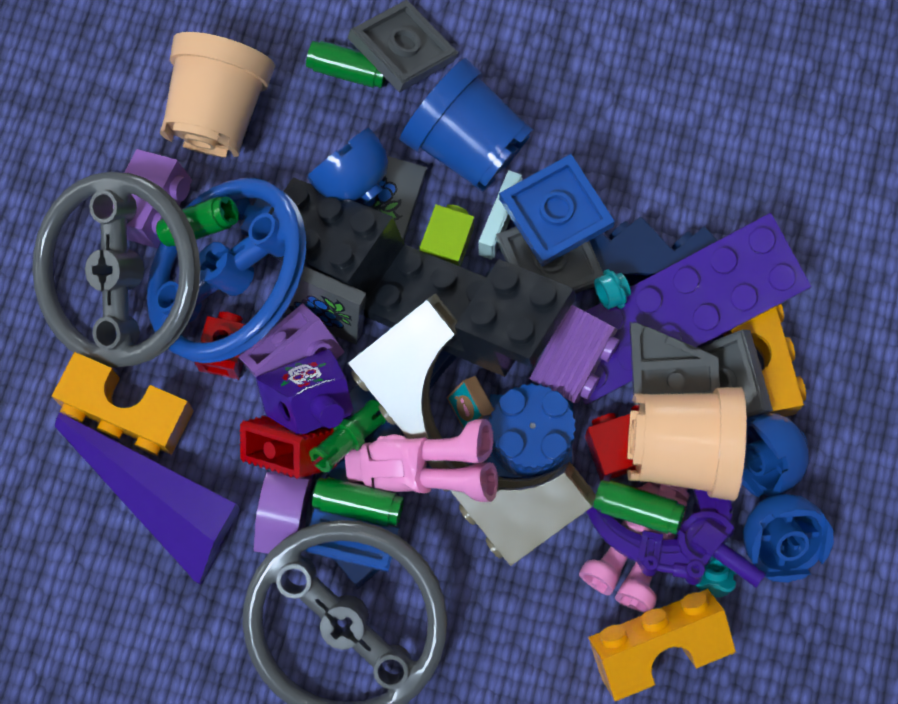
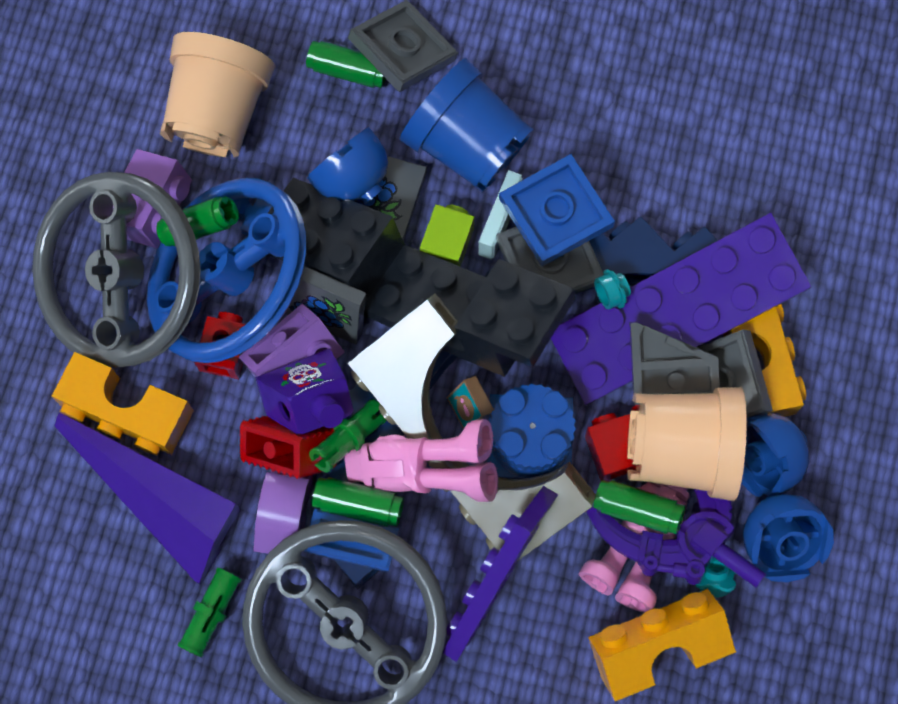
(209, 612): none -> green pin
(498, 568): none -> dark purple wing
(575, 354): medium lavender brick -> none

